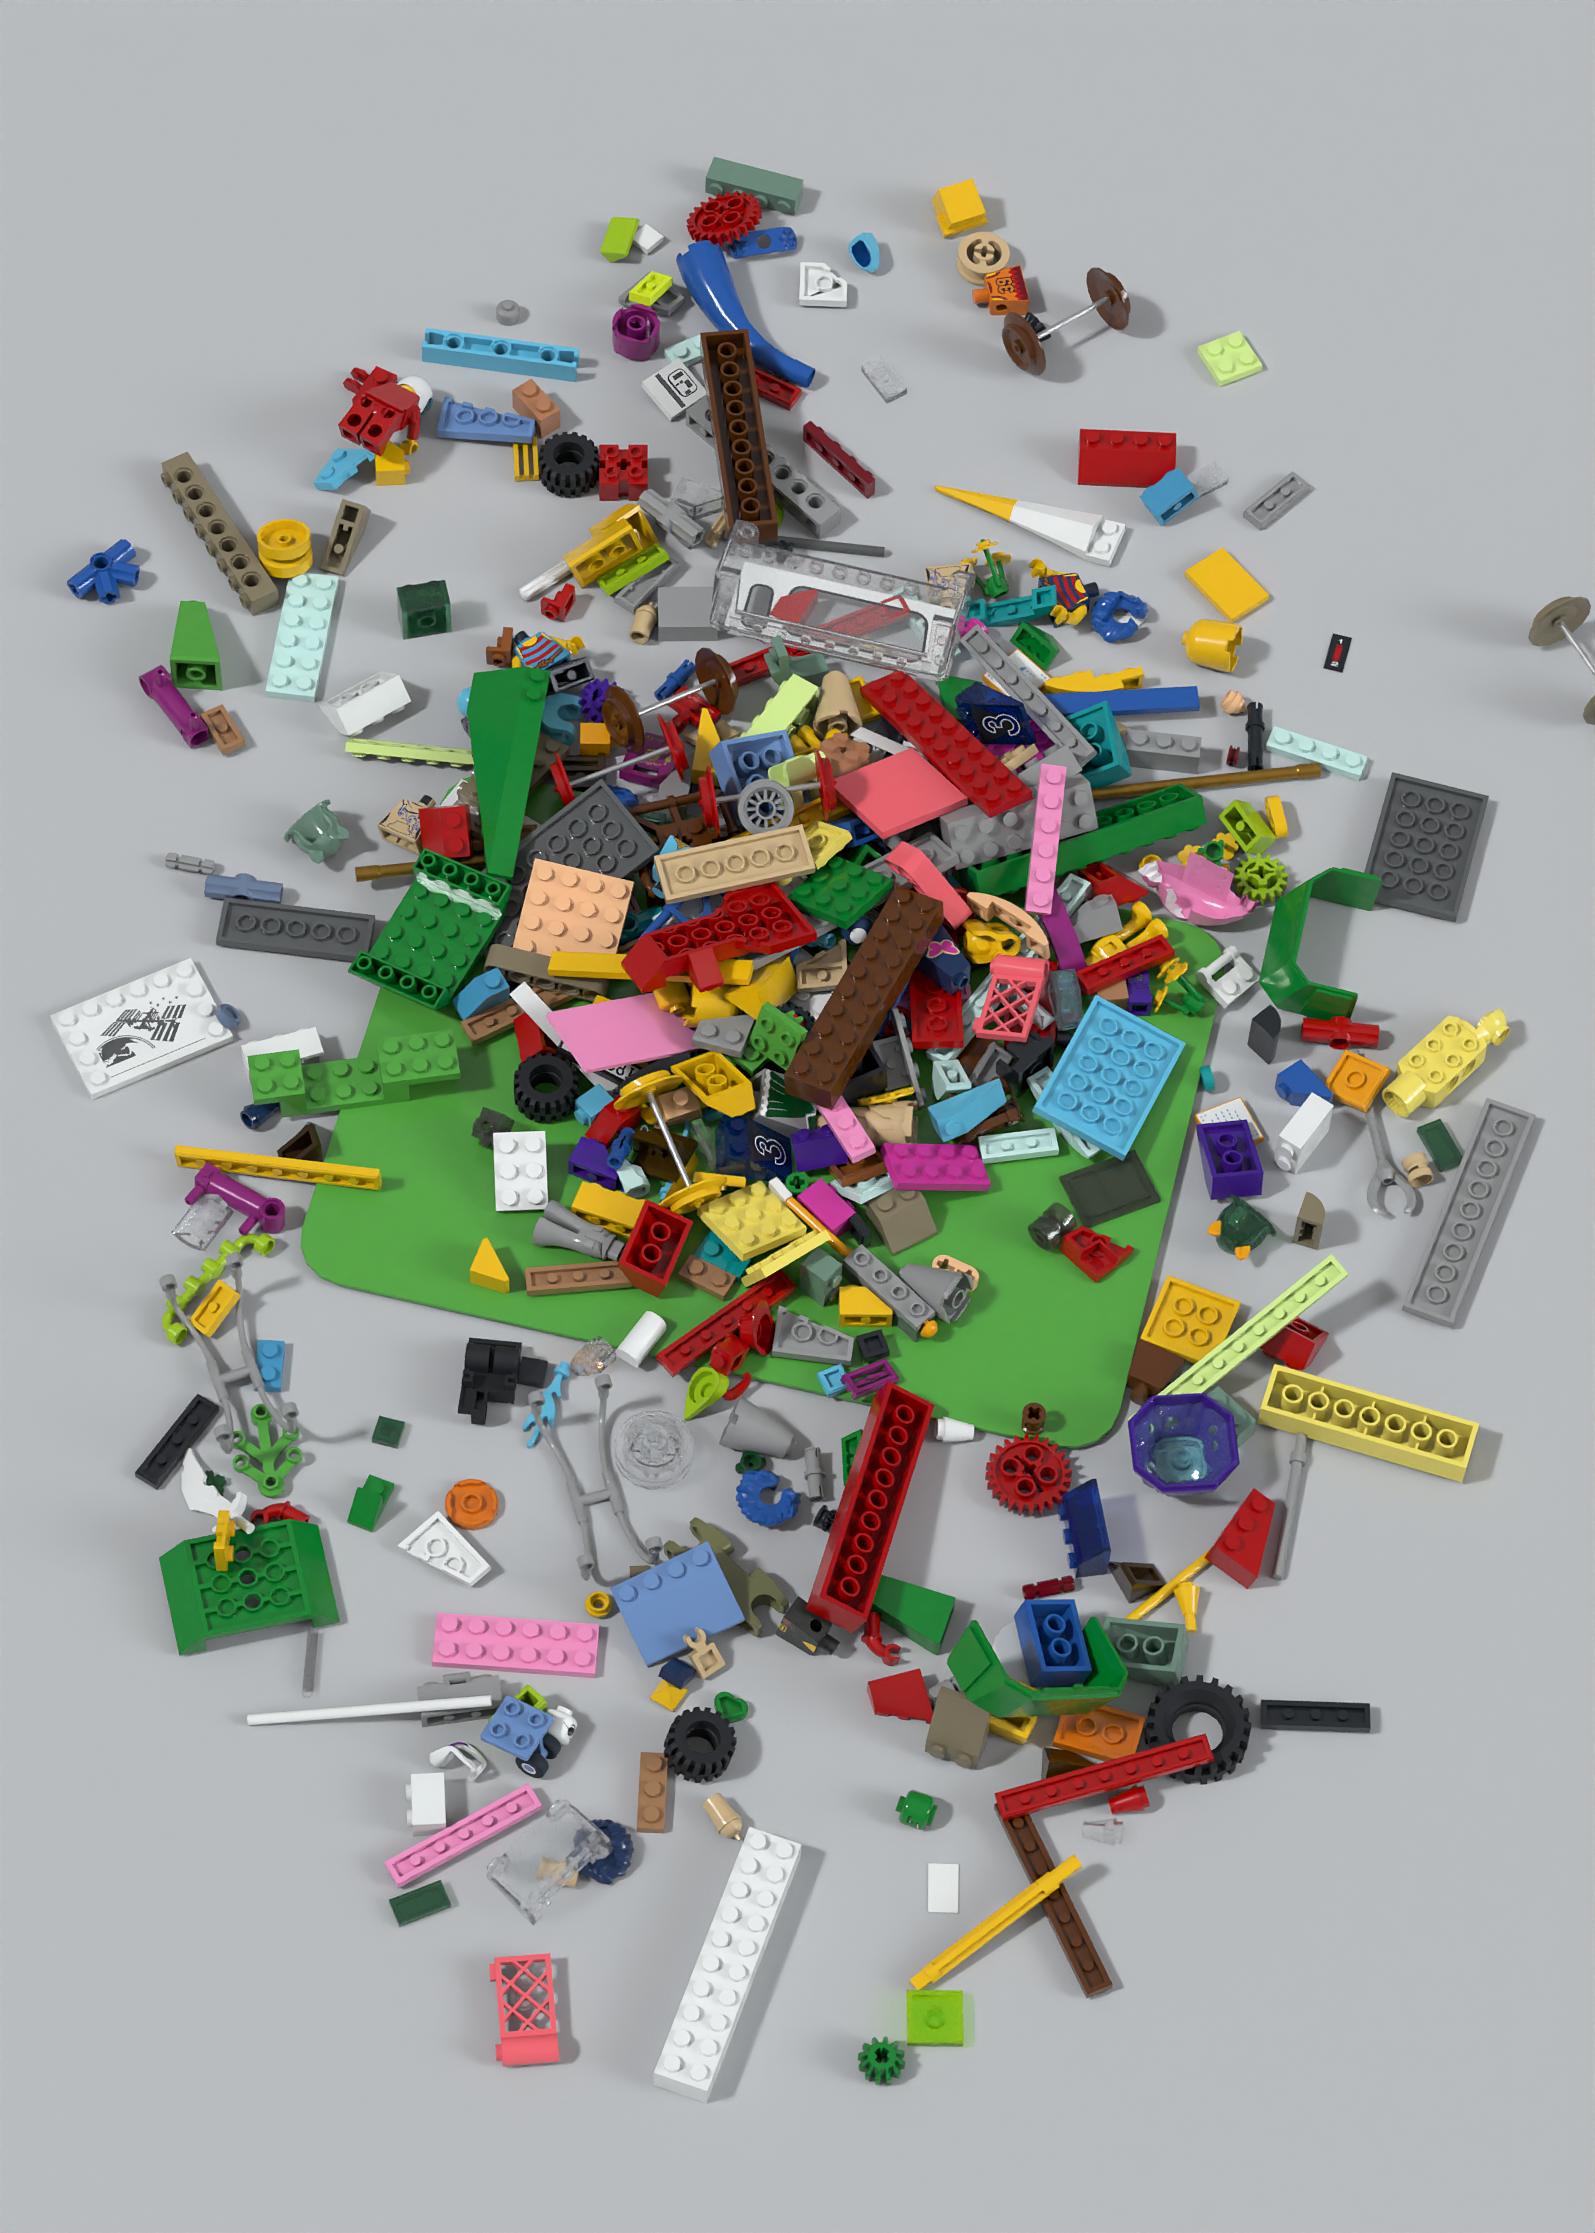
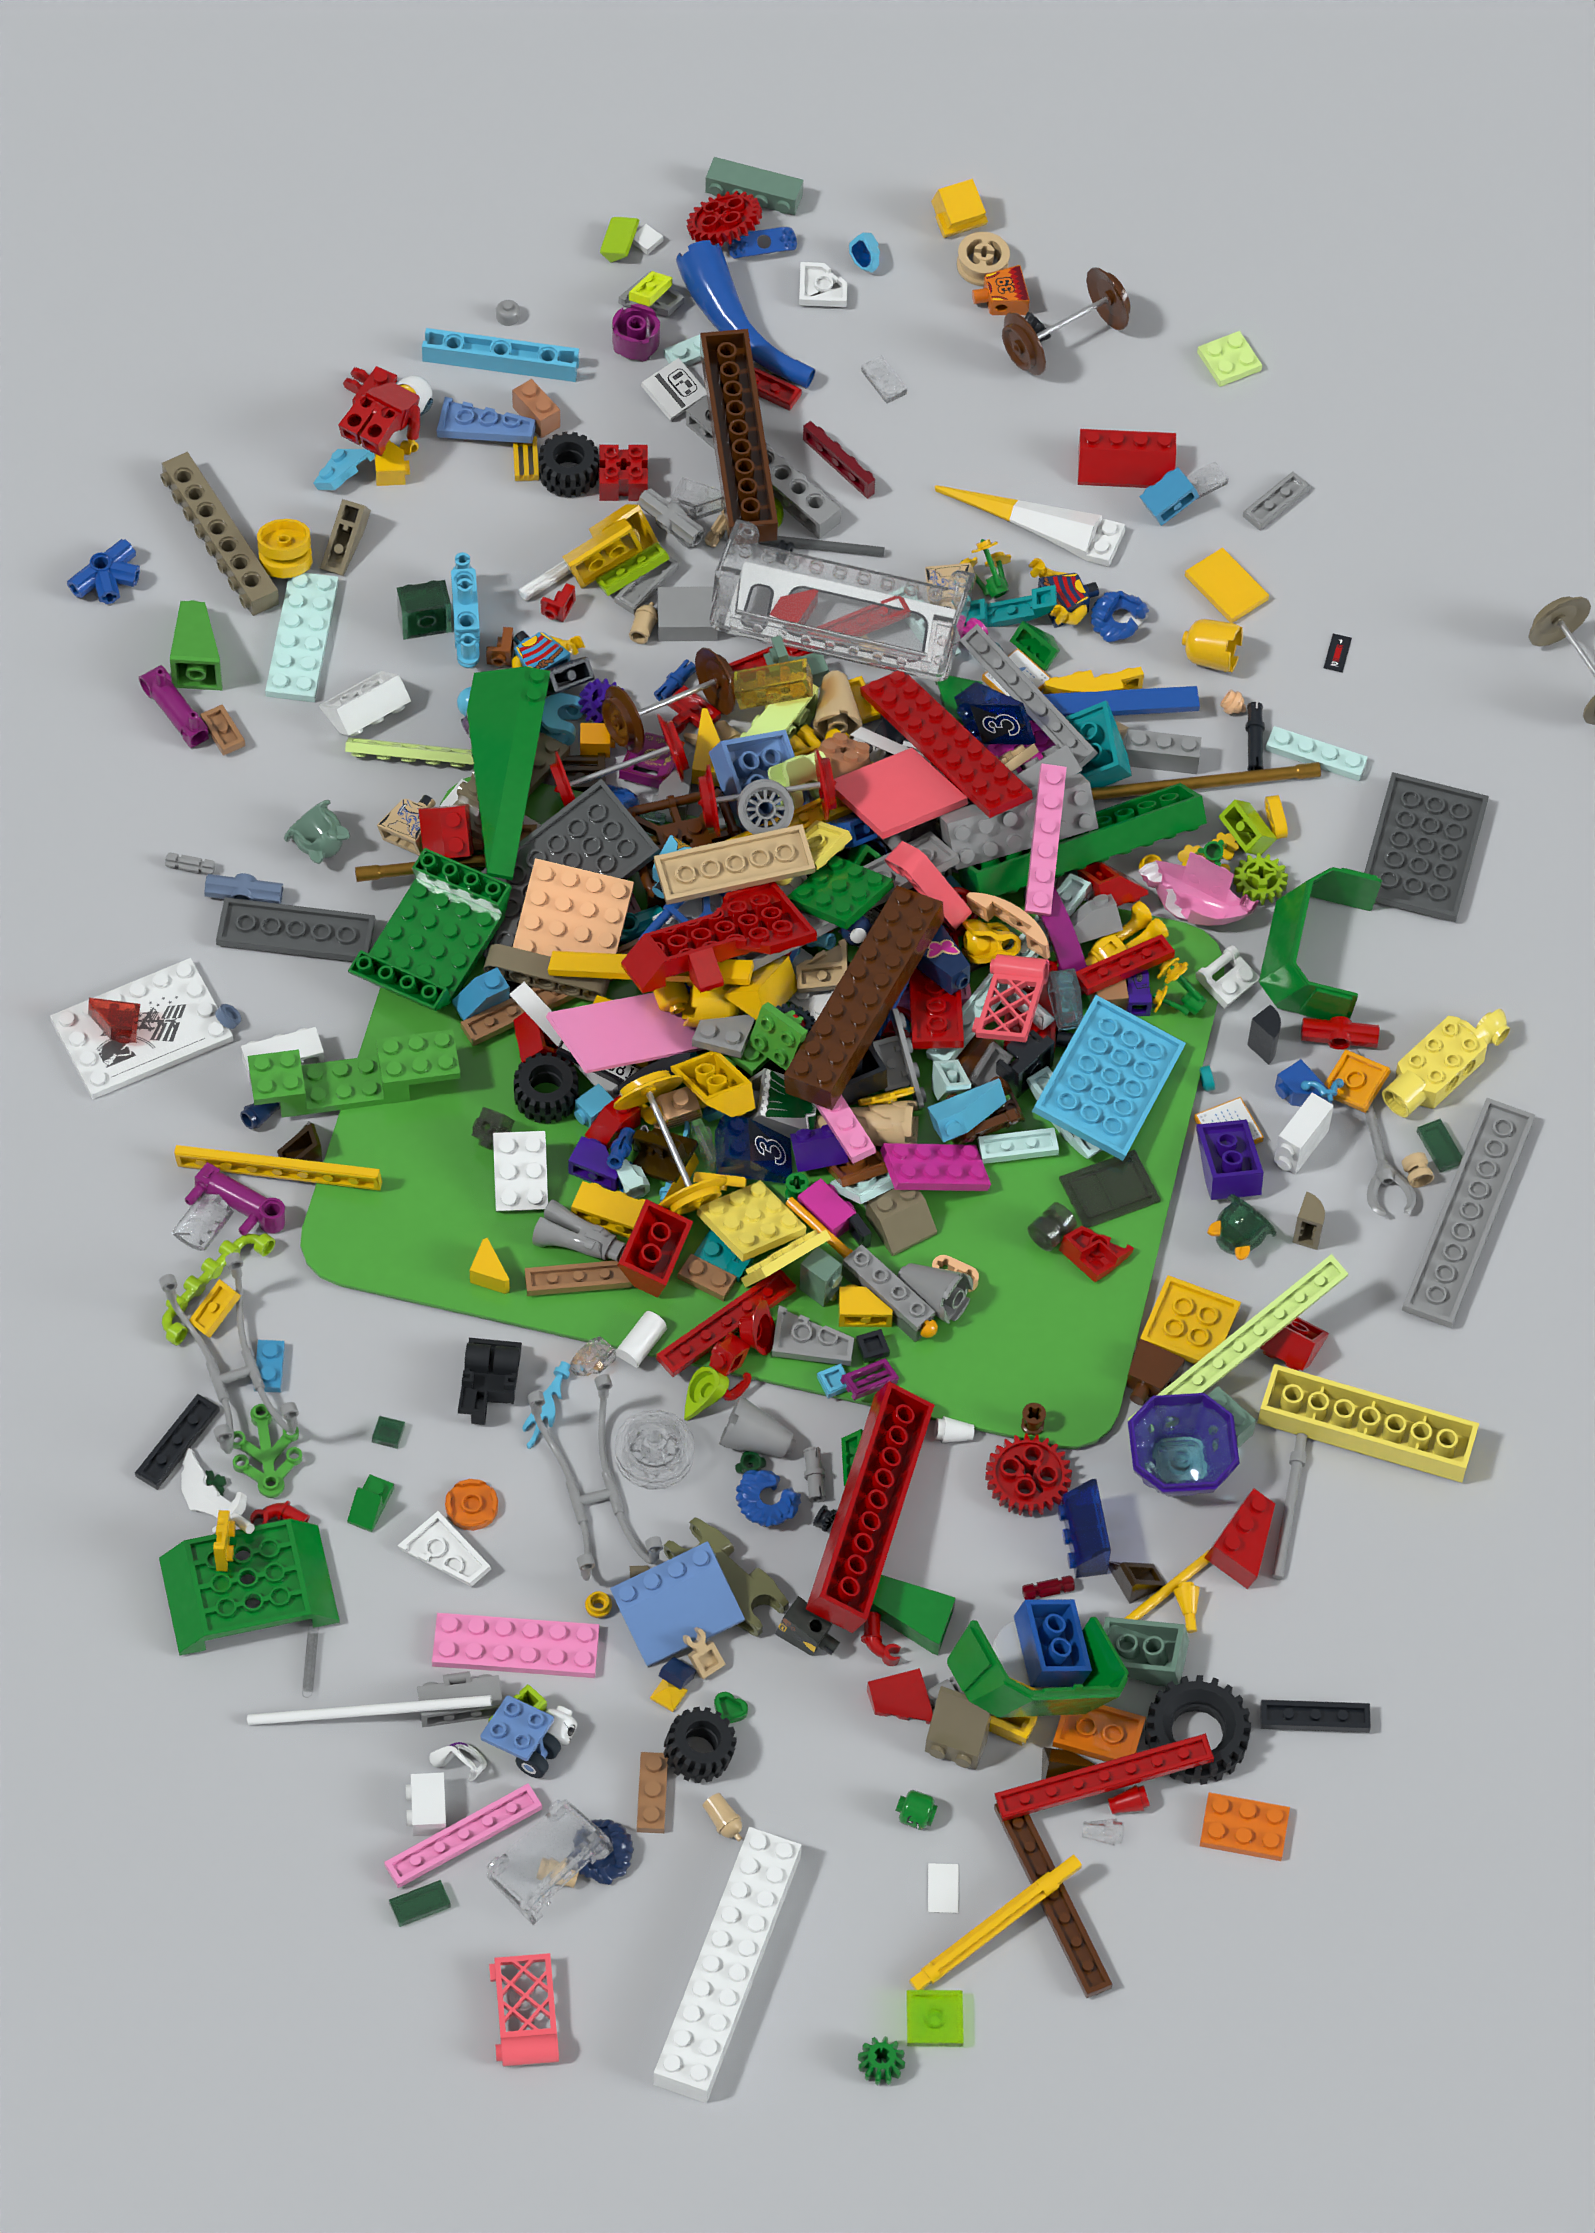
(116, 1018): none -> clear red slope
(465, 611): none -> medium azure piece
(532, 1372): black tile -> none
(773, 683): none -> clear yellow brick
(779, 1190): white tile -> none
(1232, 755): dark red piece -> none
(1244, 1826): none -> orange plate
(1338, 1083): none -> dark azure piece

